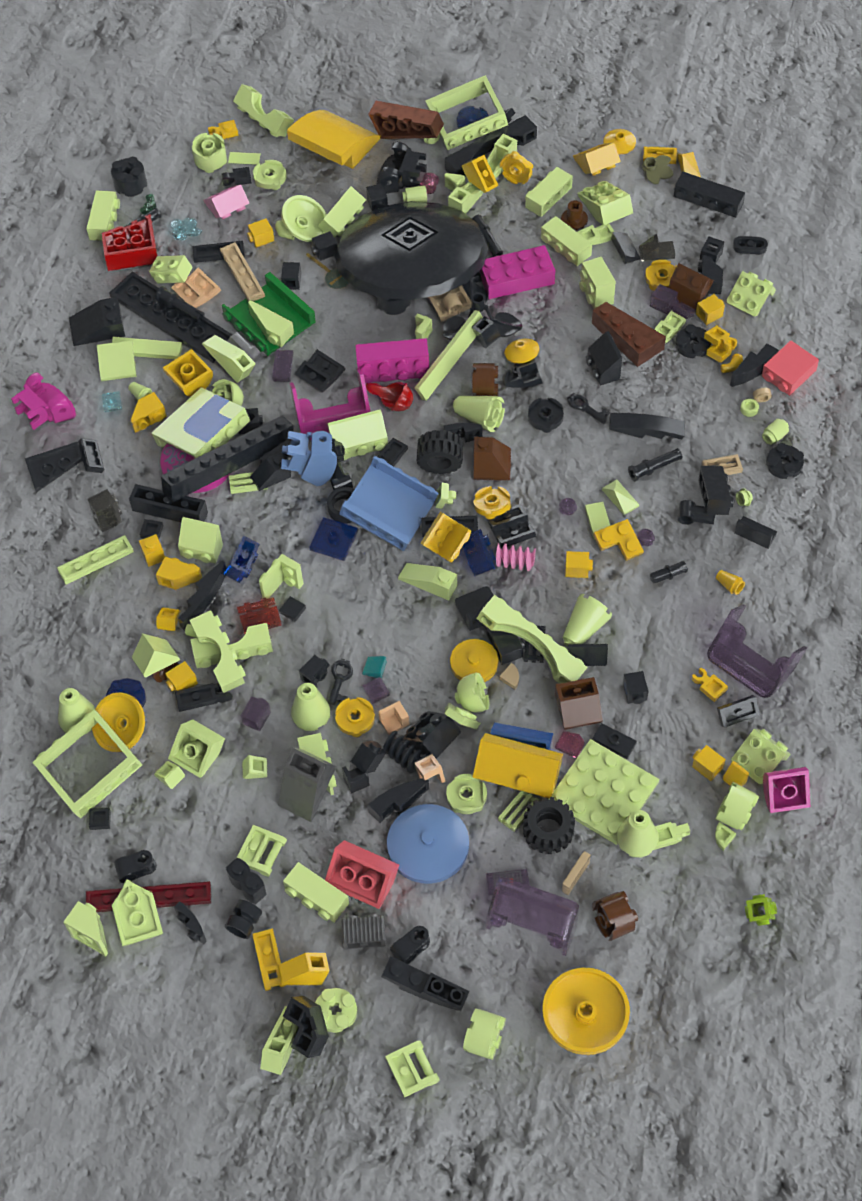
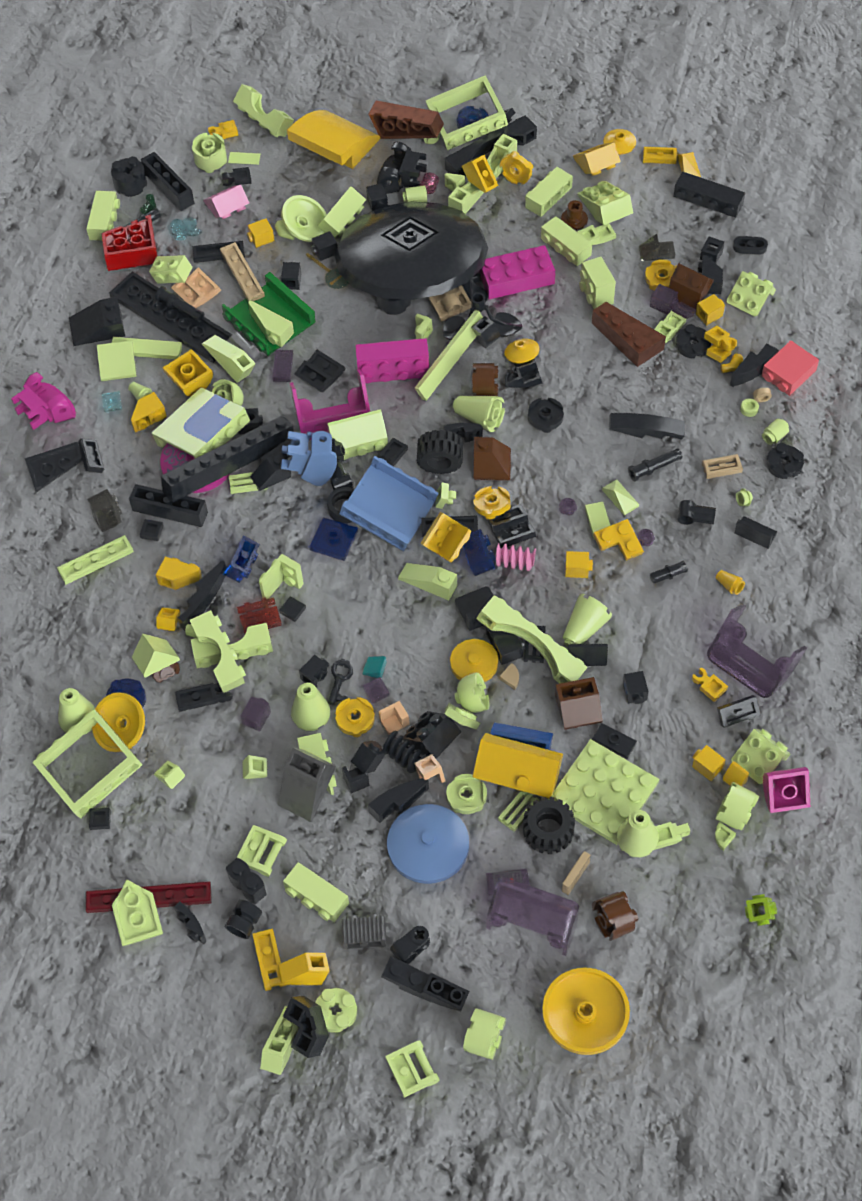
(86, 927): yellowish green slope -> none
(133, 866): black piece -> none
(152, 550): yellow brick -> none
(168, 181): none -> black brick
(181, 678): yellow brick -> none
(195, 747): yellowish green slope -> none
(200, 540): yellowish green slope -> none
(272, 182): yellowish green plate -> none
(361, 873): coral slope -> none
(394, 396): red piece -> none
(491, 242): black pin -> none
(570, 744): clear pink slope -> none
(600, 416): black piece -> none
(604, 359): black slope -> none
(625, 247): black slope -> none
(659, 168): olive plate -> none
(715, 490): black brick -> none

